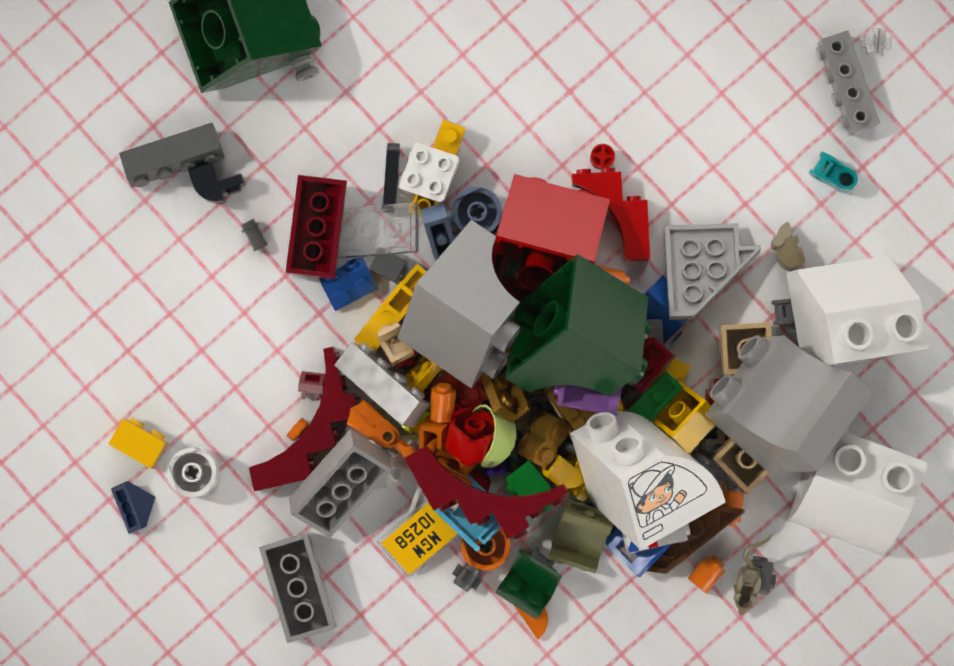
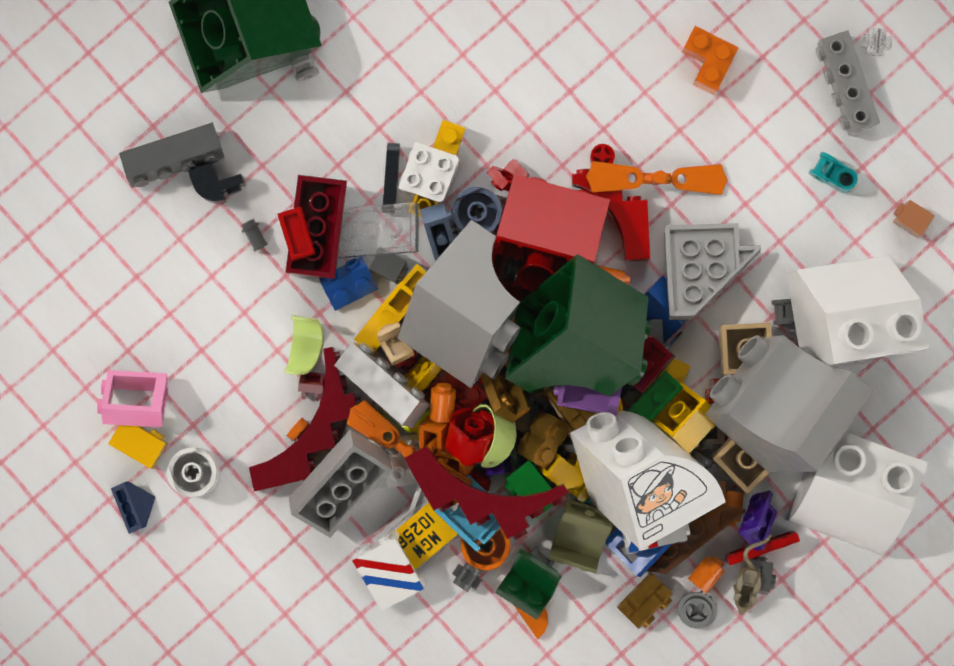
(129, 414): none -> bright pink window
(296, 233): none -> red tile
(298, 587): light grey brick -> none
(305, 346): none -> yellowish green piece
(387, 570): none -> panel
(503, 178): none -> bracket
(614, 177): none -> orange piece
(645, 601): none -> pearl gold brick
(697, 620): none -> dark grey gear
(714, 54): none -> orange brick
(758, 519): none -> dark purple bracket
(773, 544): none -> red tile
(788, 253): dark tan animal -> none
(912, 218): none -> nougat brick

